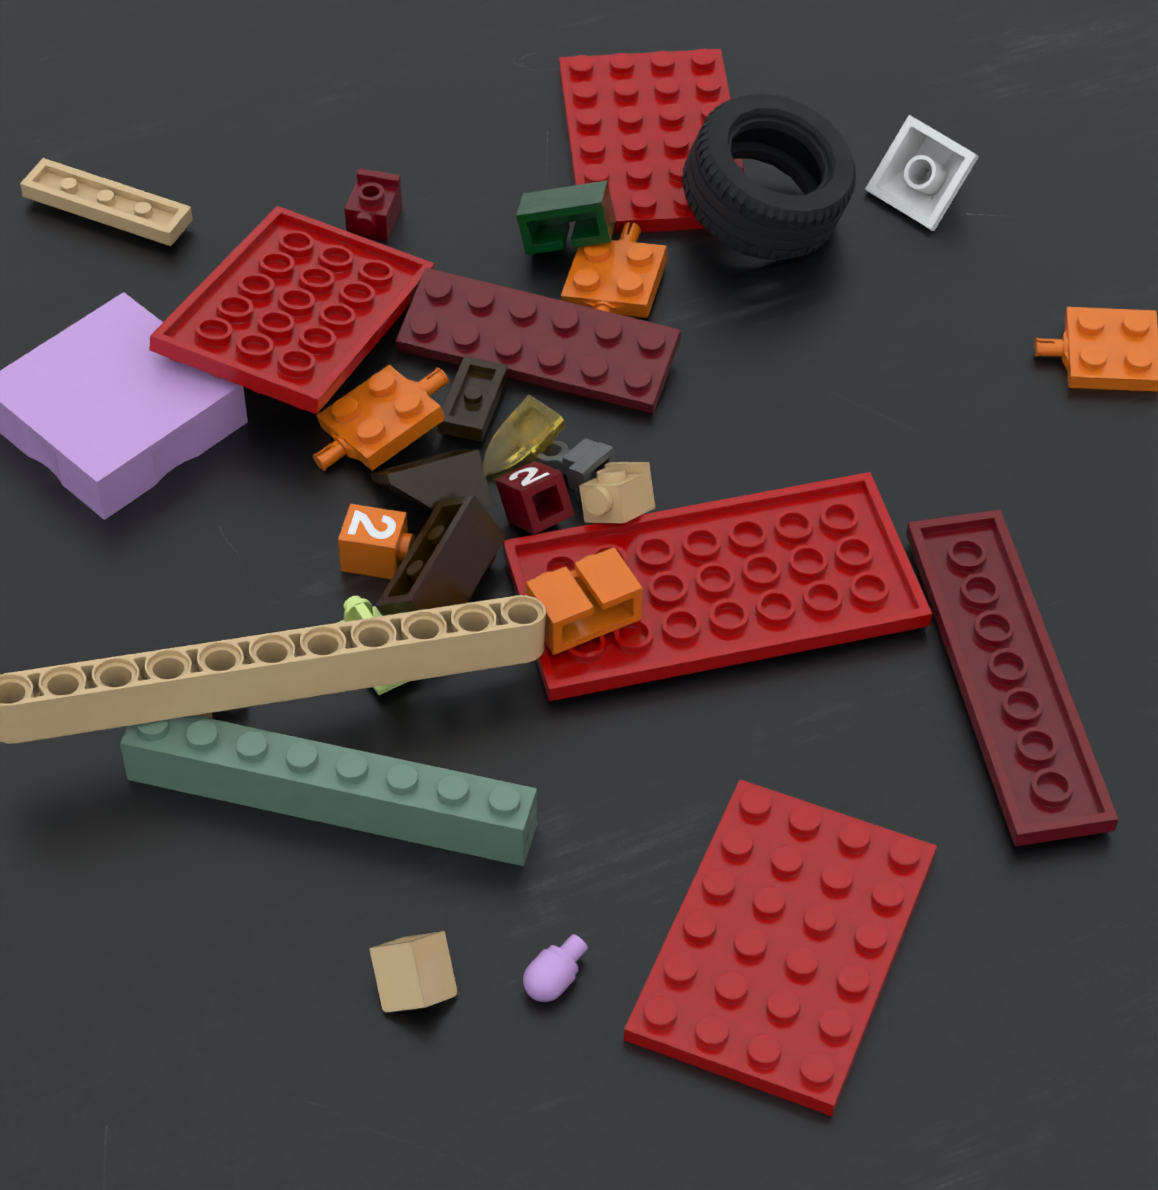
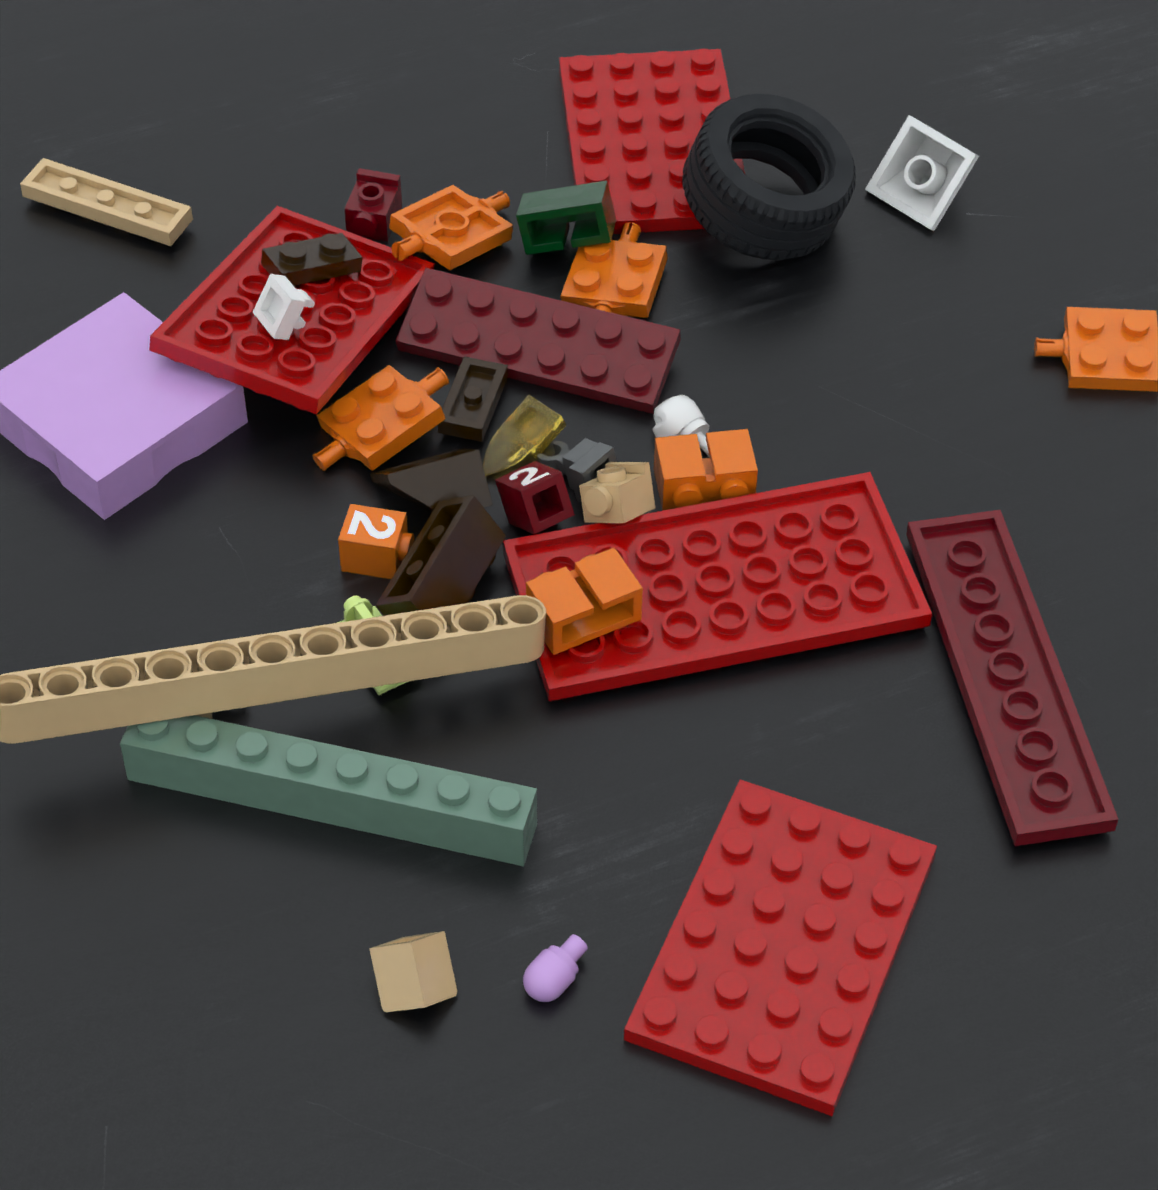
(281, 307): none -> white tile
(312, 259): none -> dark brown plate
(451, 227): none -> orange plate
(680, 417): none -> white piece
(689, 479): none -> orange piece

